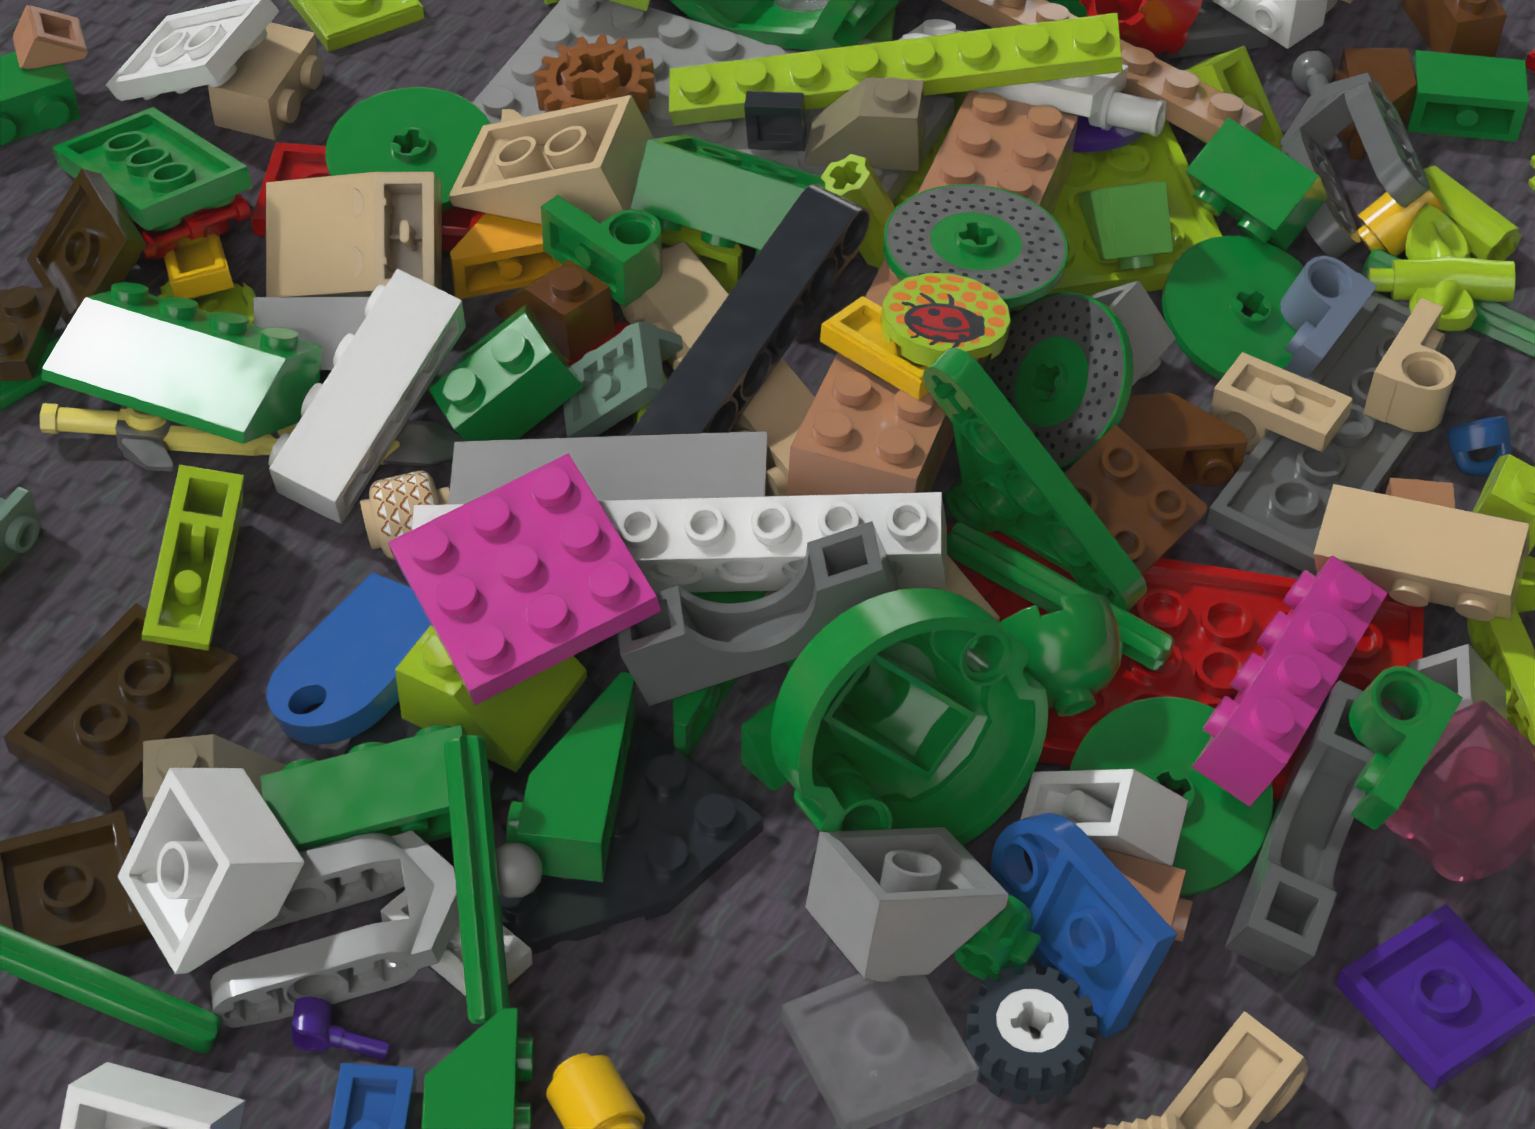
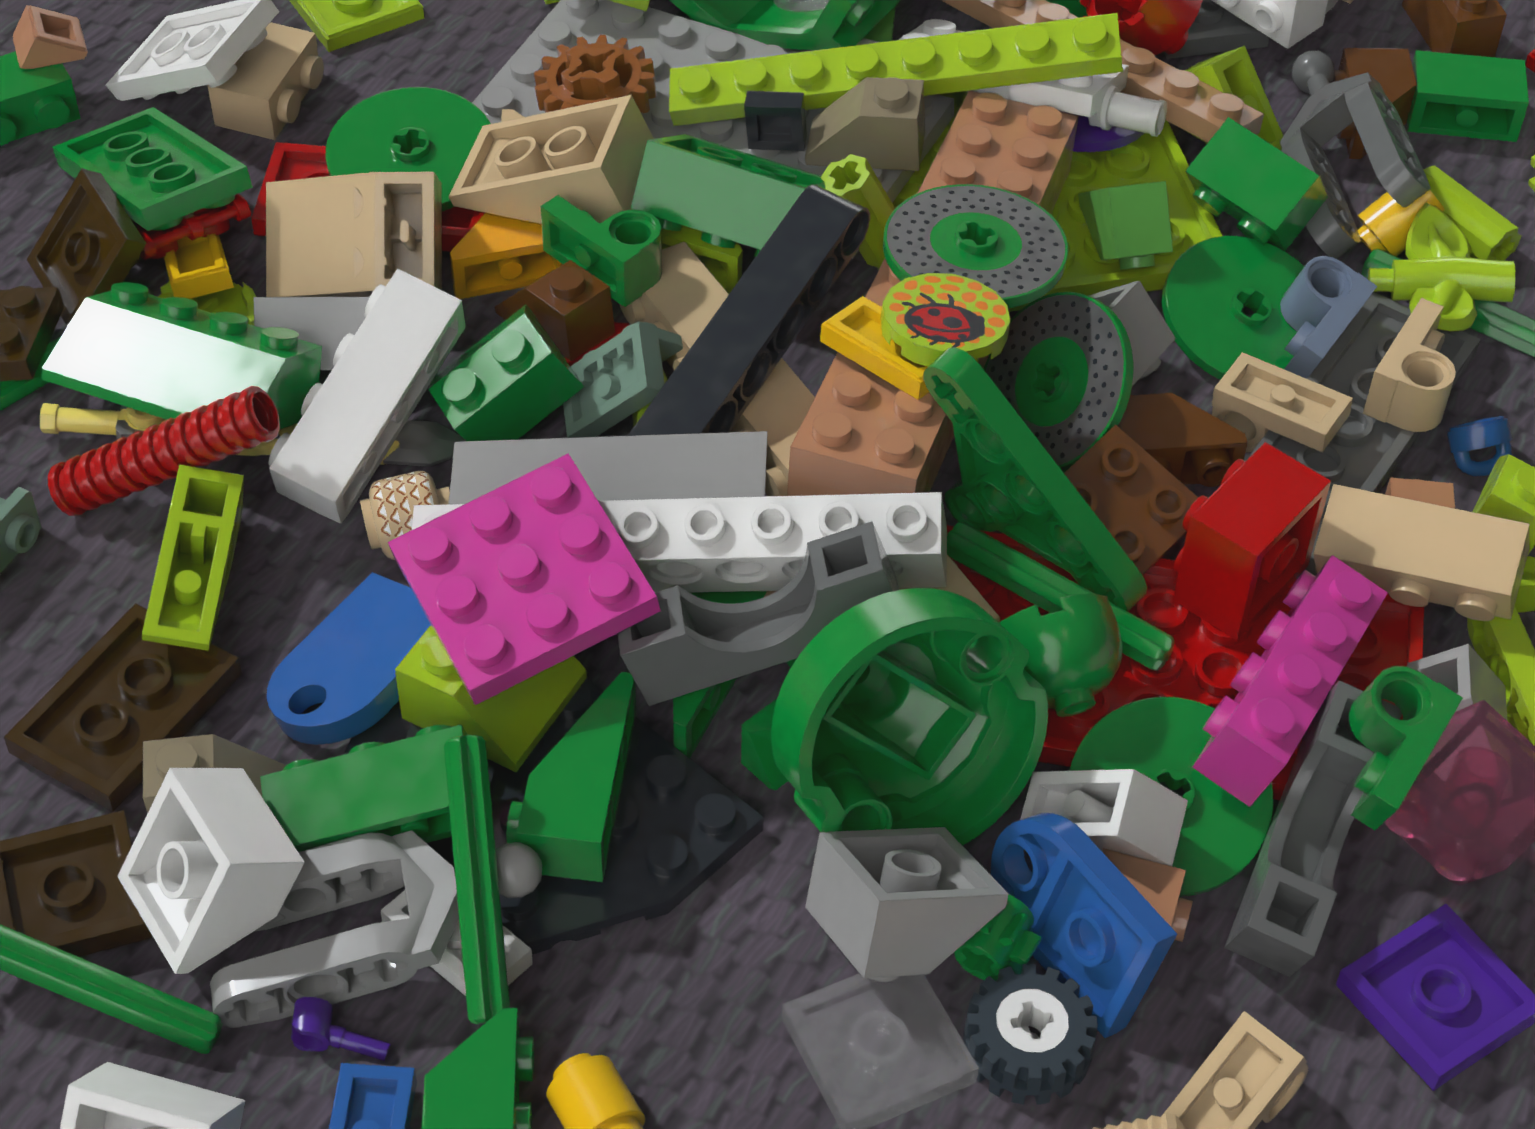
(155, 454): none -> red piece
(1249, 539): none -> red brick

